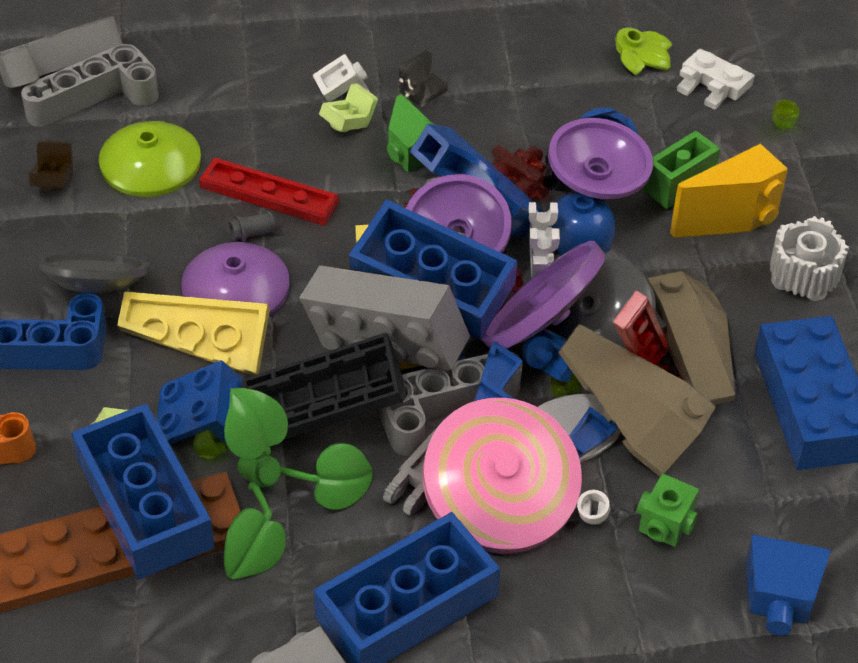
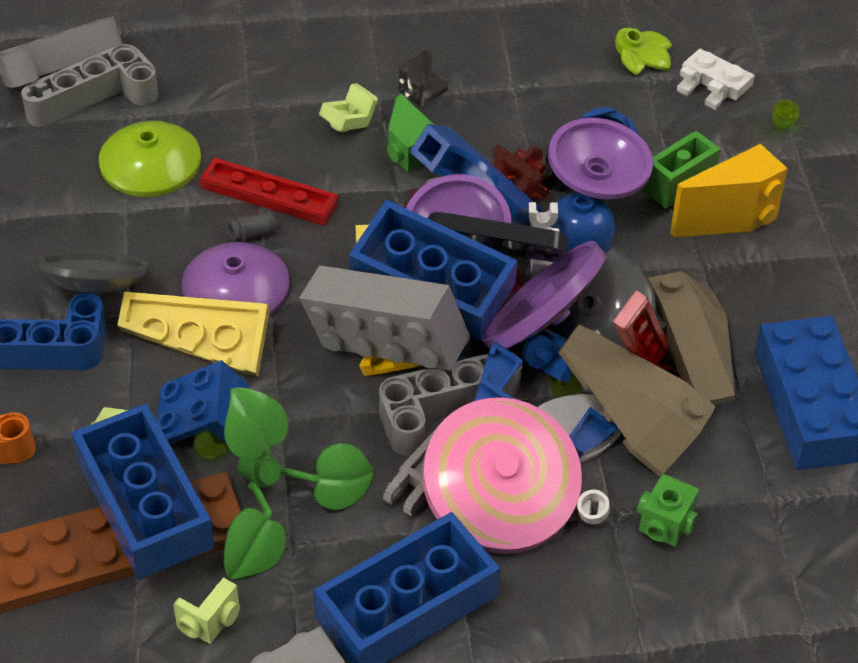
(53, 165): dark brown bracket -> none
(212, 616): none -> yellowish green bracket
(334, 384): black piece -> none
(338, 76): white bracket -> none
(507, 237): none -> black beam
(783, 581): blue torso -> none
(808, 258): white brick -> none

